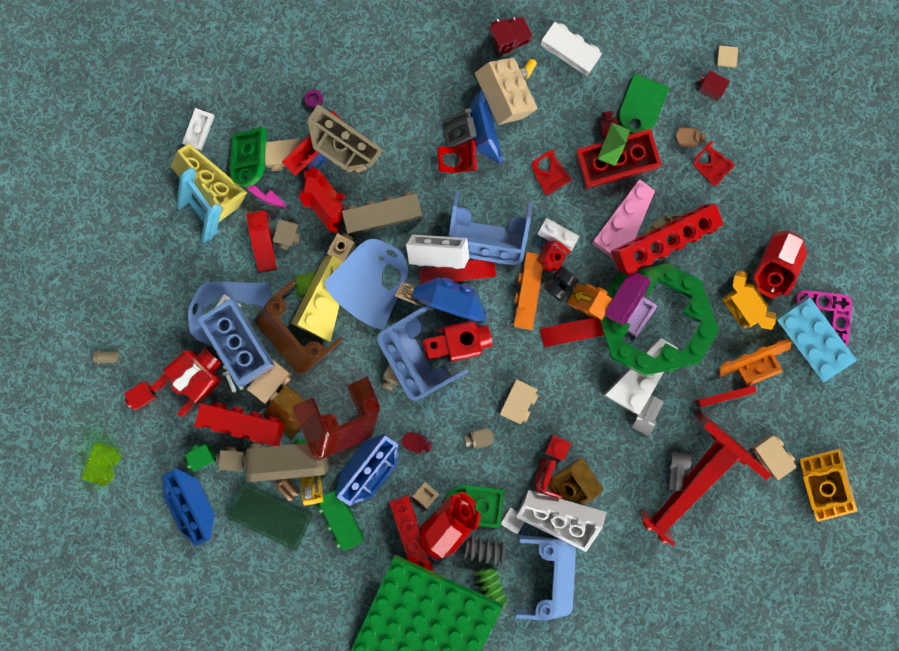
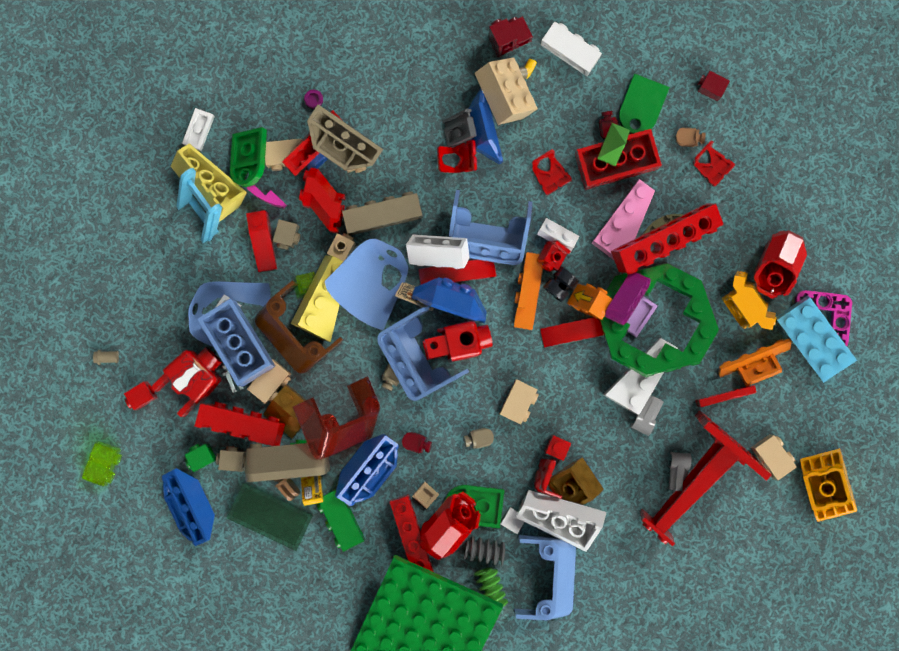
(727, 56): tan tile -> none

